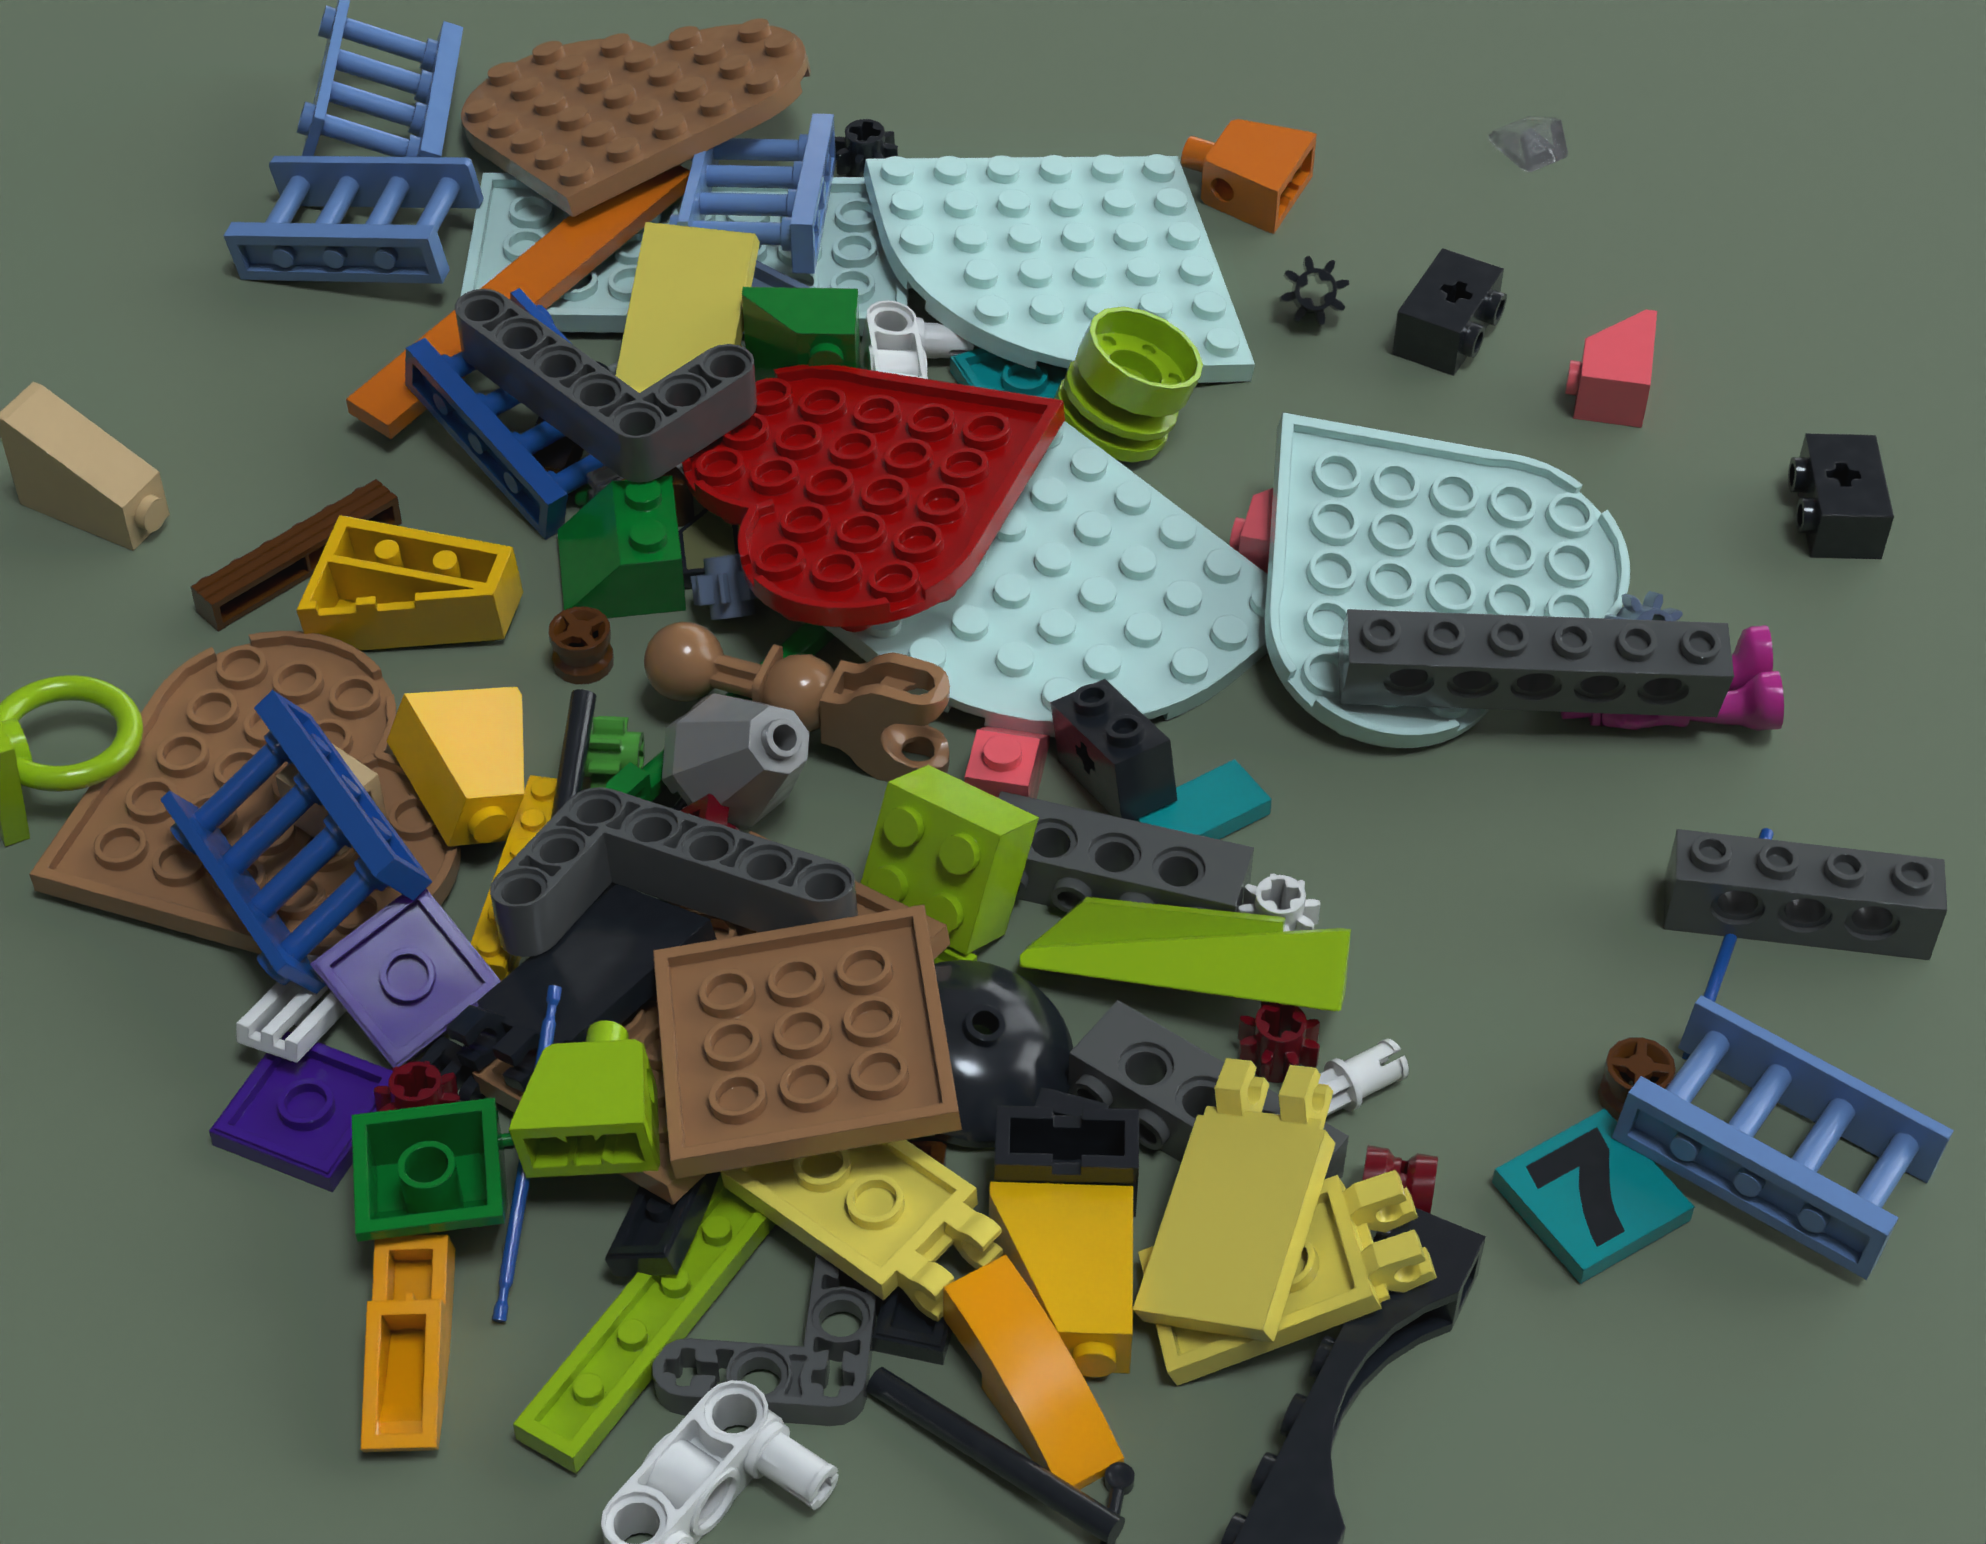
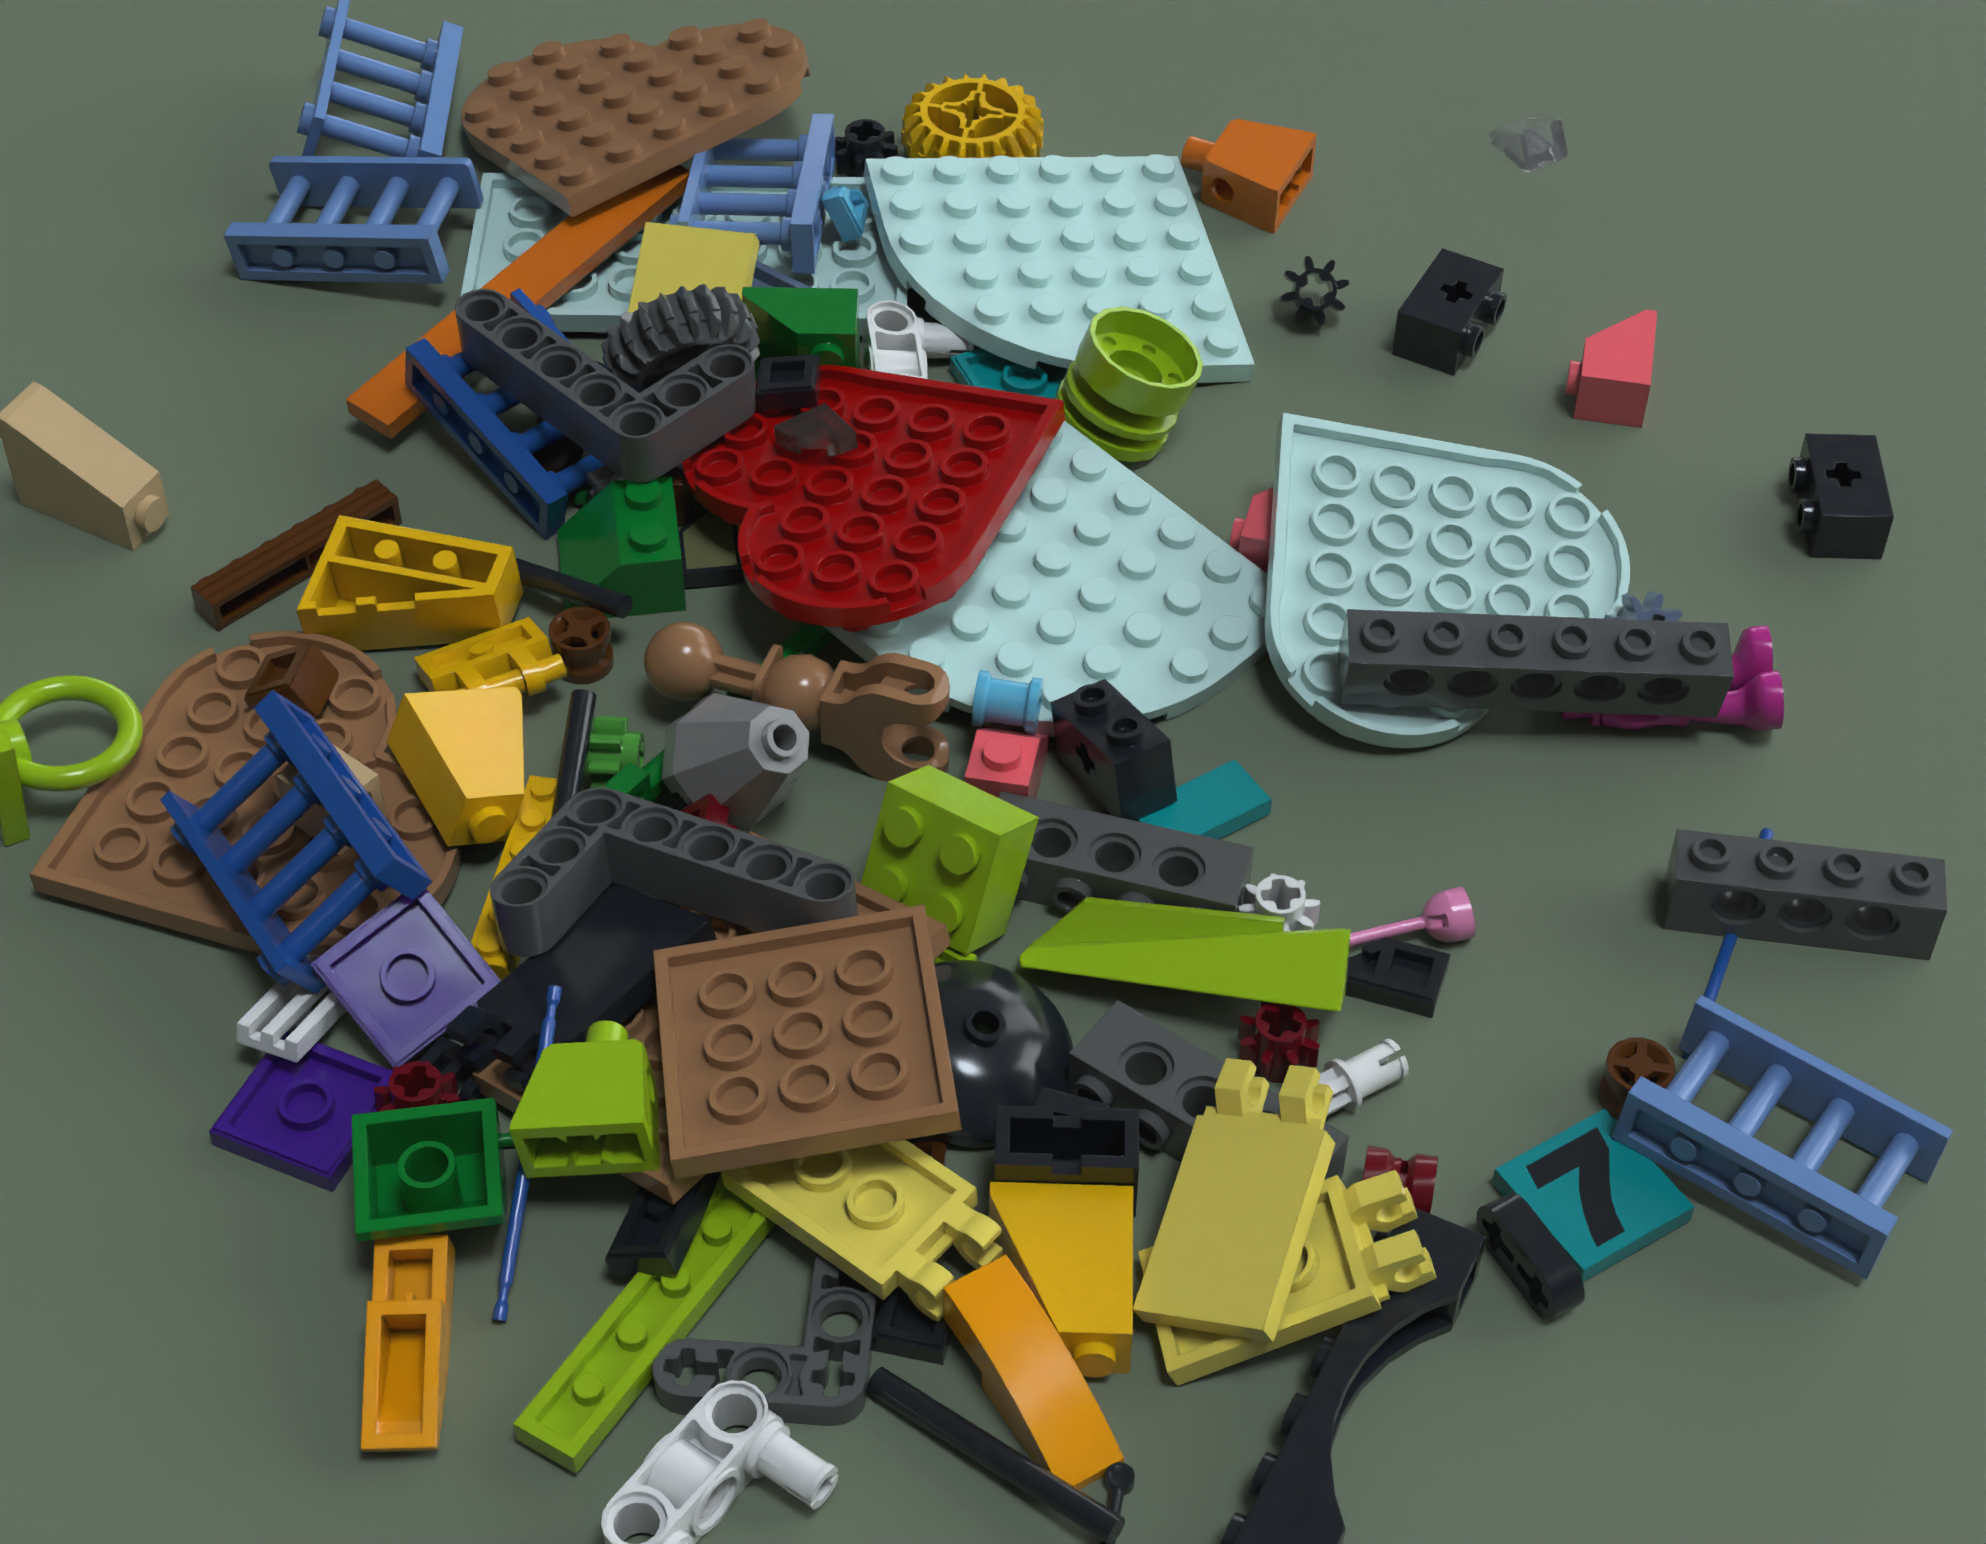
(297, 674): none -> reddish brown slope
(497, 658): none -> yellow plate
(574, 589): none -> black bar
(674, 332): none -> dark grey gear
(723, 588): sand blue gear -> none
(788, 382): none -> black tile
(816, 430): none -> clear smoke tile
(847, 211): none -> medium azure tile
(972, 120): none -> yellow gear
(1007, 702): none -> medium azure bush
(1398, 975): none -> black tile
(1445, 917): none -> bright pink hinge
(1530, 1256): none -> black beam

